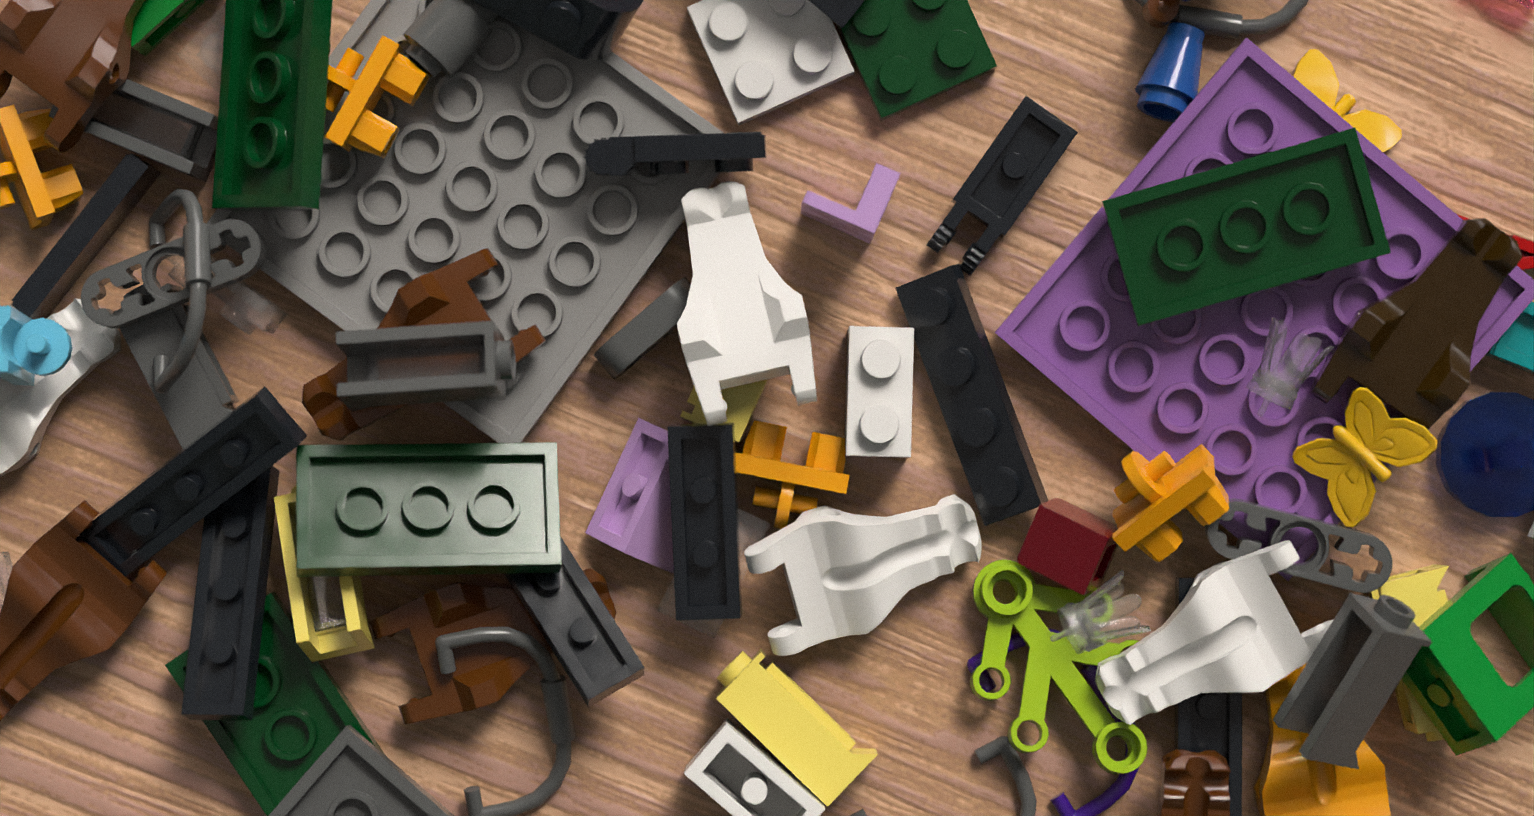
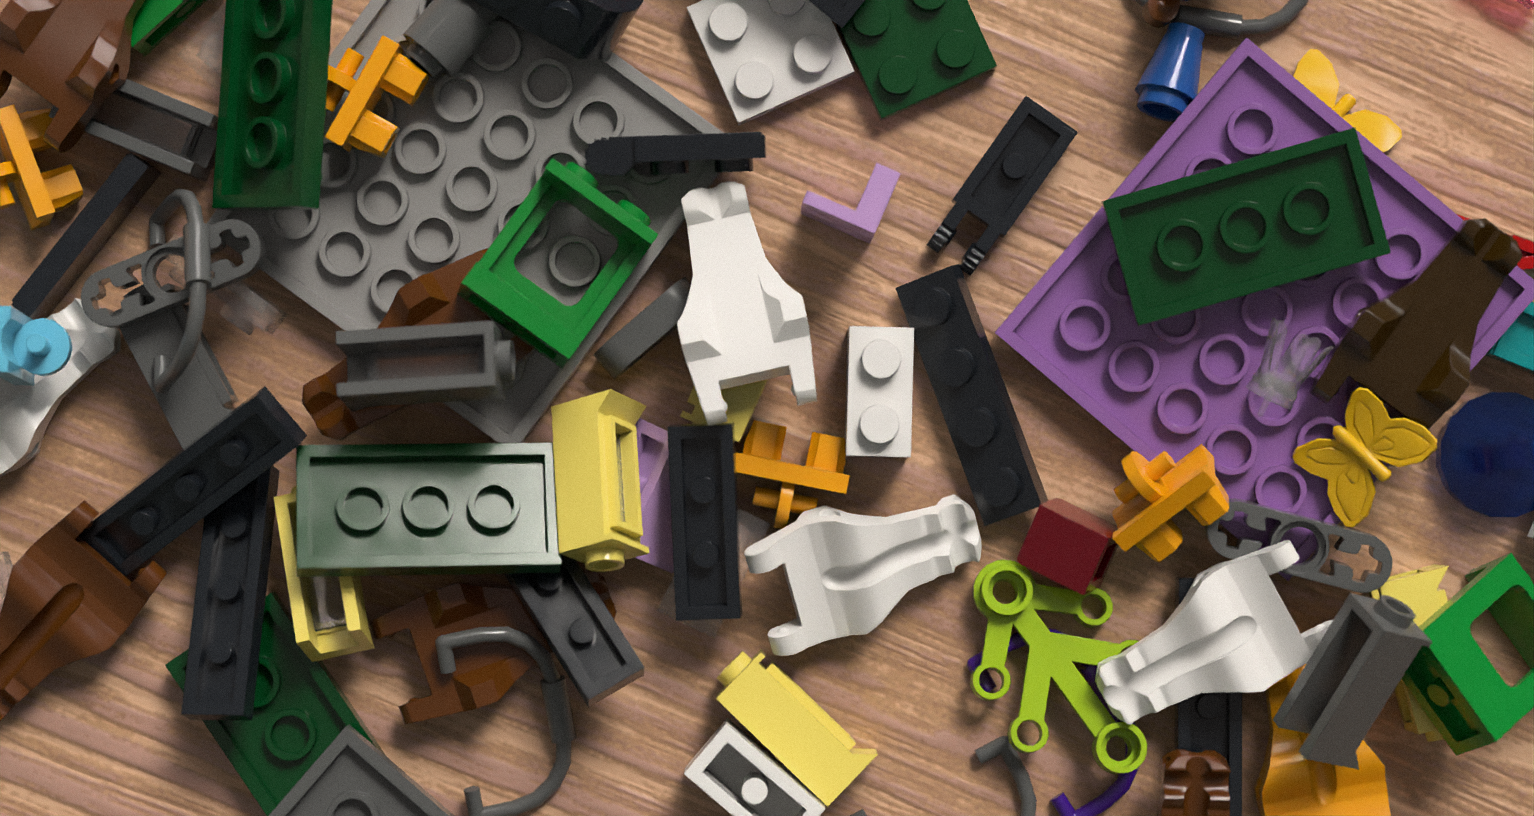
(527, 309): none -> green window
(598, 480): none -> light yellow window
(1100, 617): clear piece -> none

